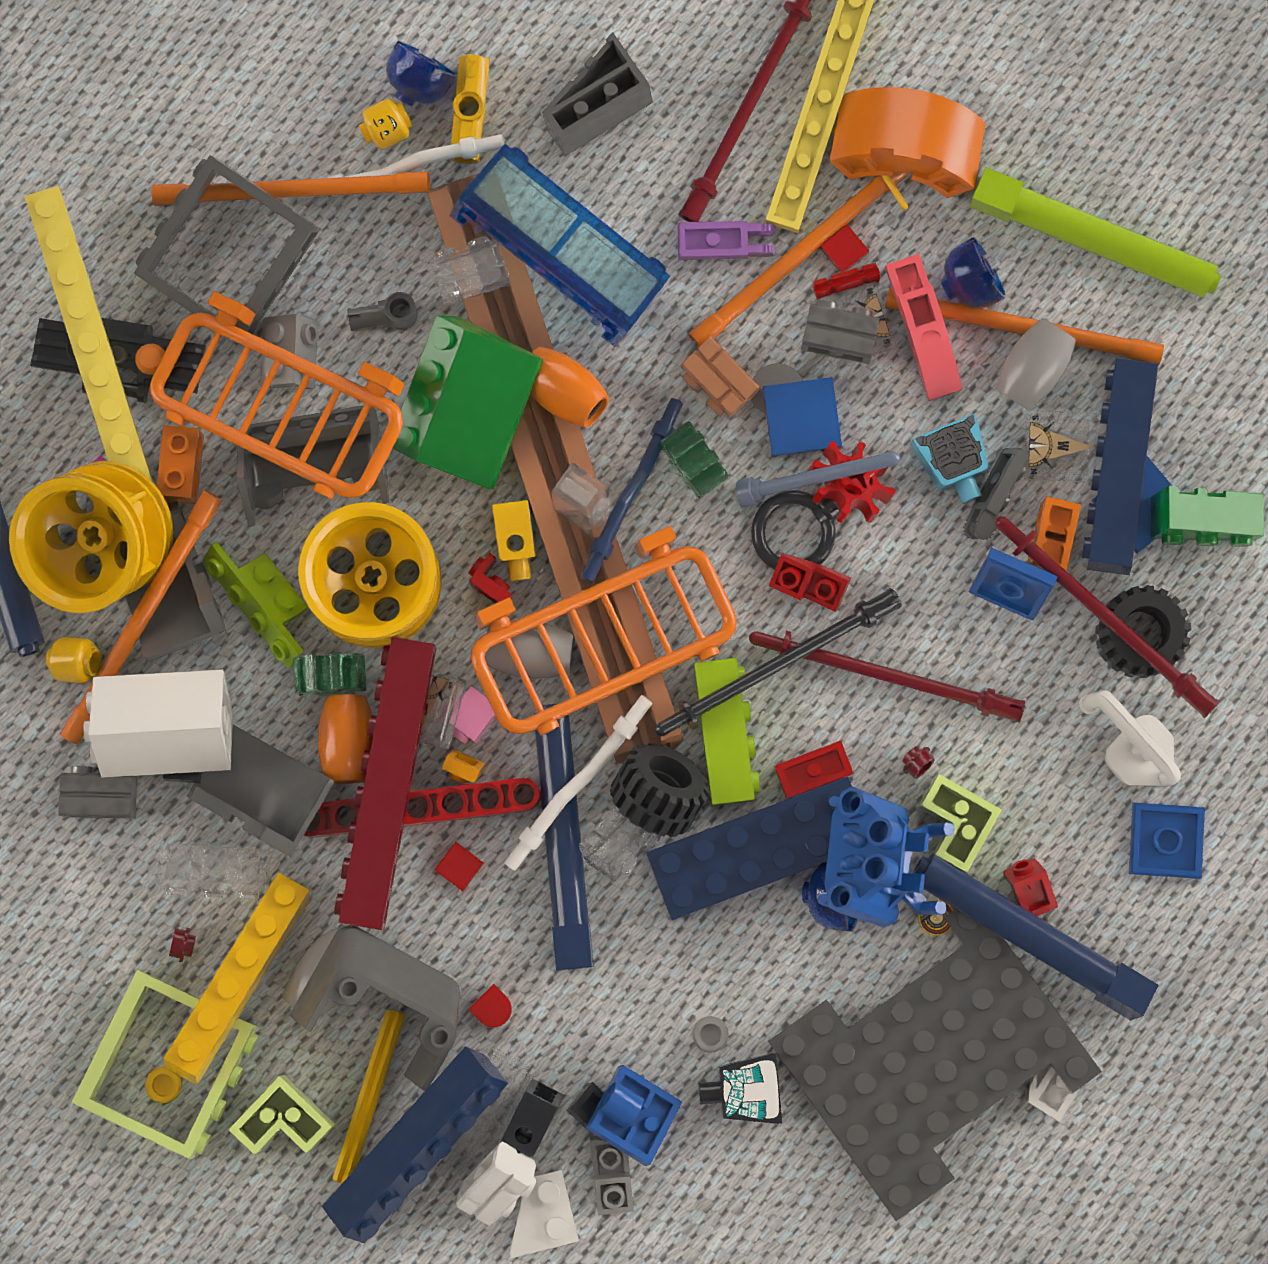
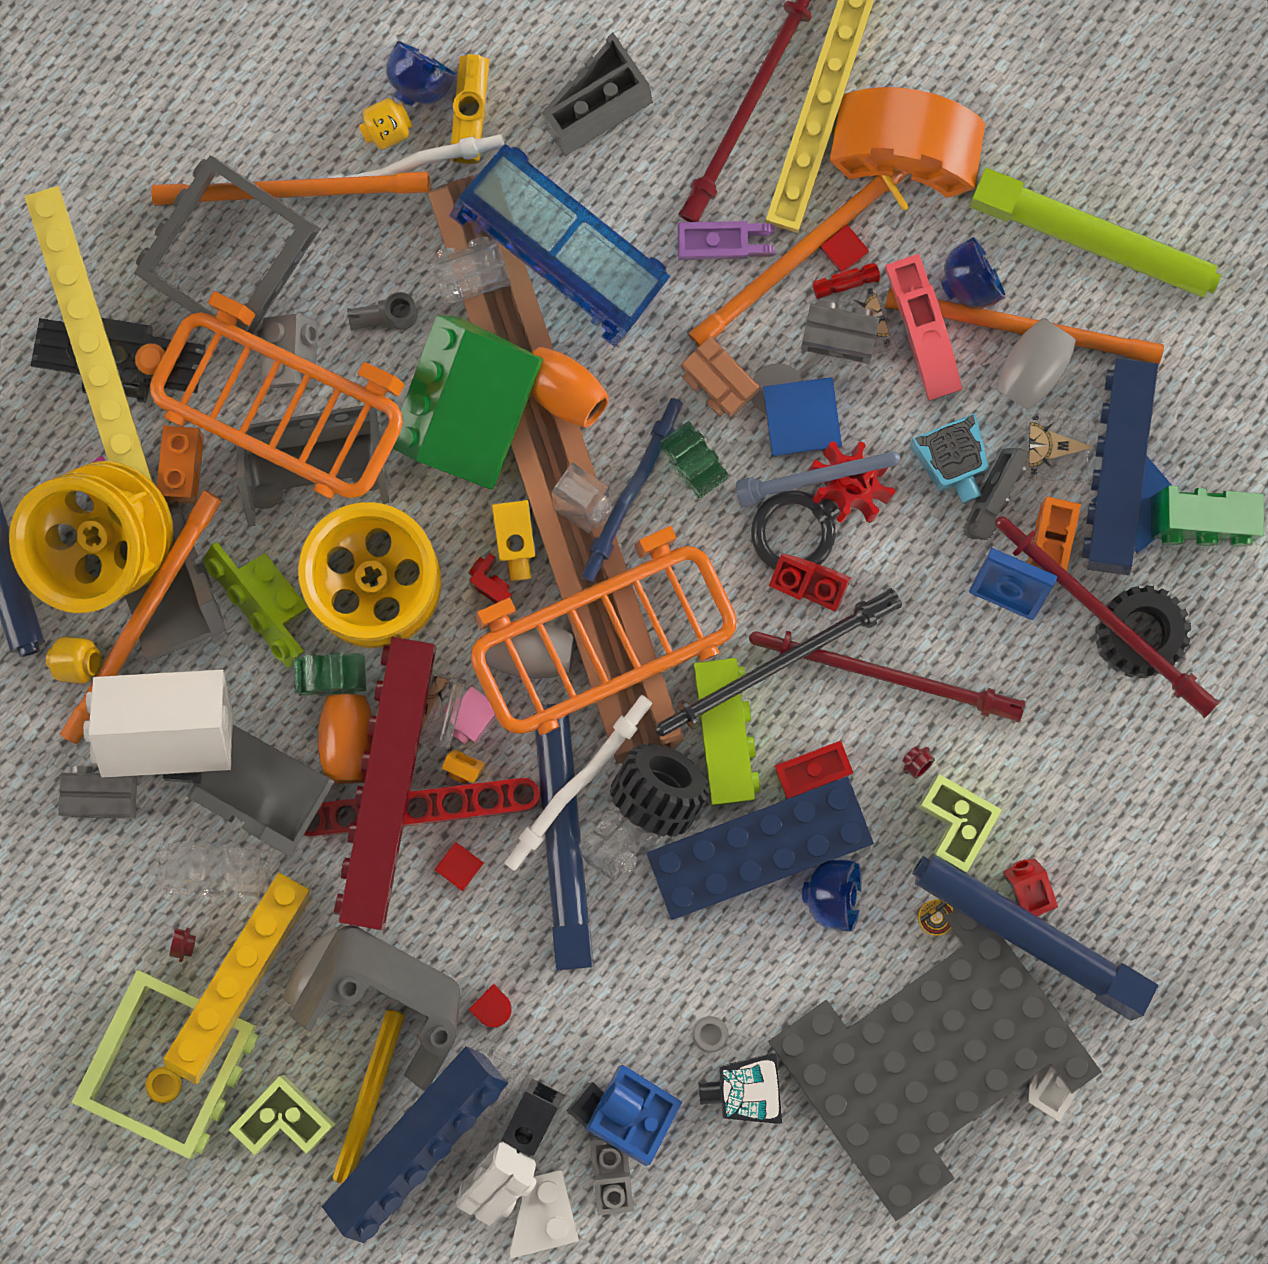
(872, 859): blue piece -> none
(1143, 748): white piece -> none
(1167, 840): blue tile -> none

